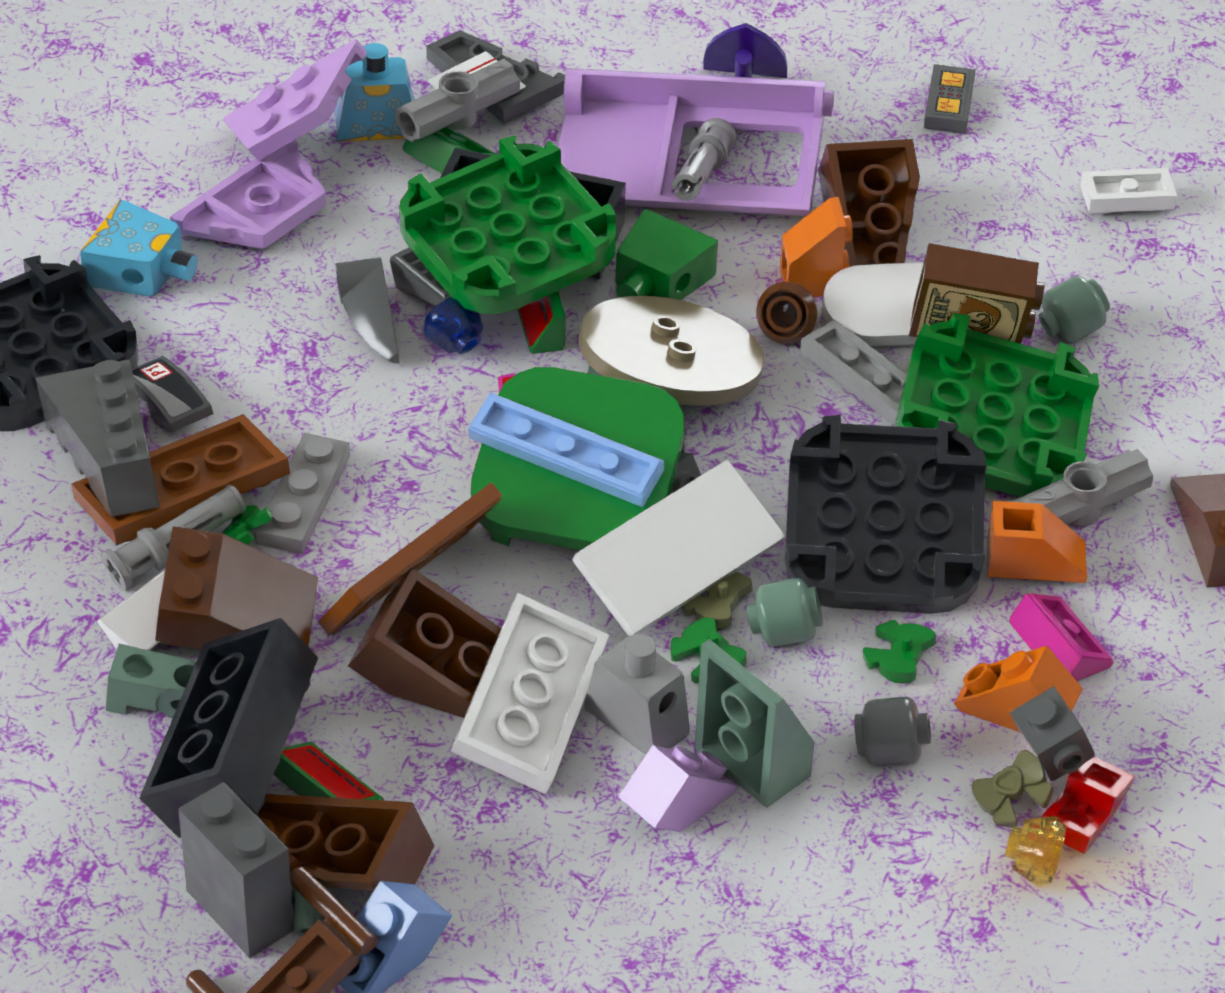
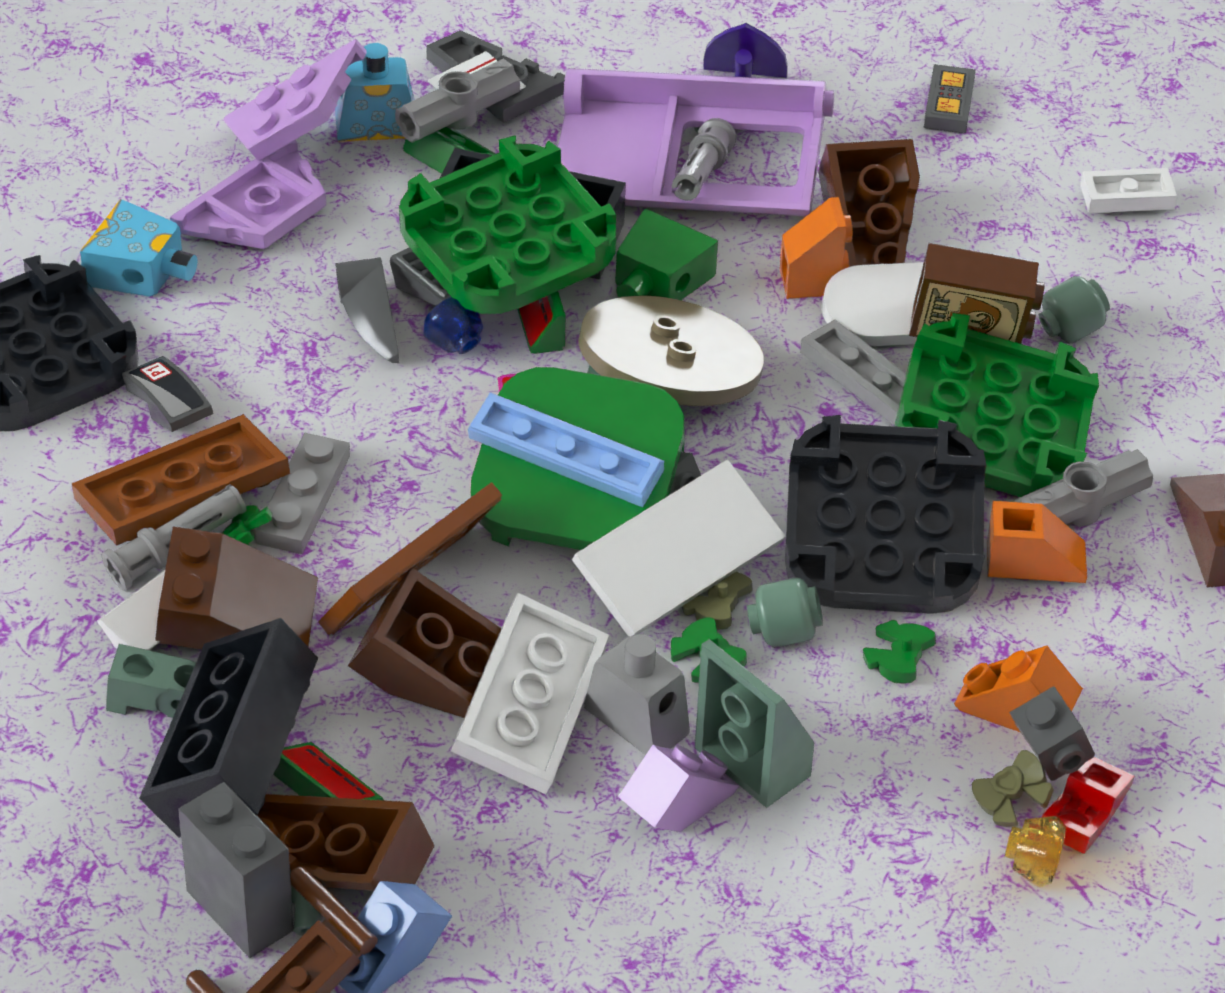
(103, 430): dark grey wedge -> none
(783, 323): reddish brown cone -> none
(891, 731): dark grey head -> none
(1051, 622): dark pink slope -> none

